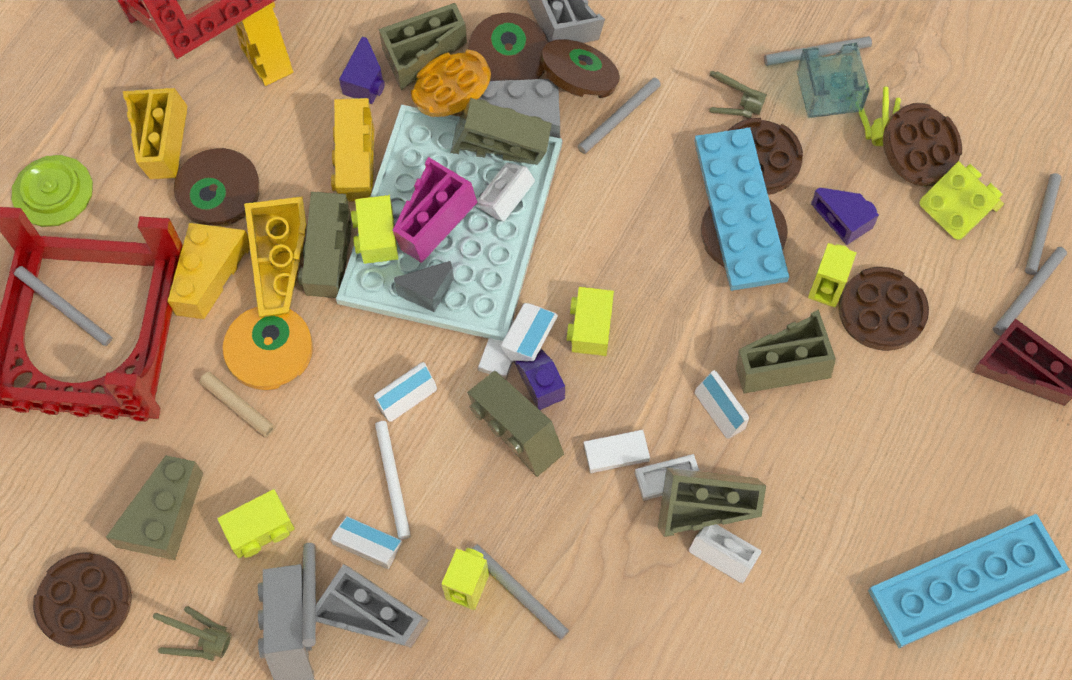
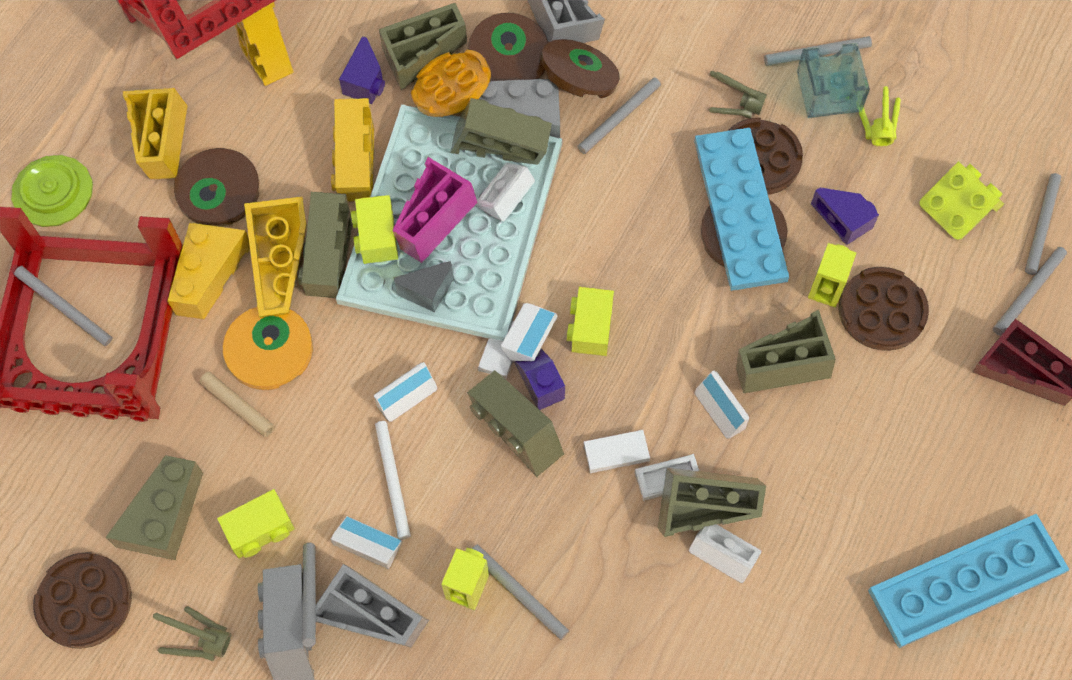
(921, 144): reddish brown tile -> none

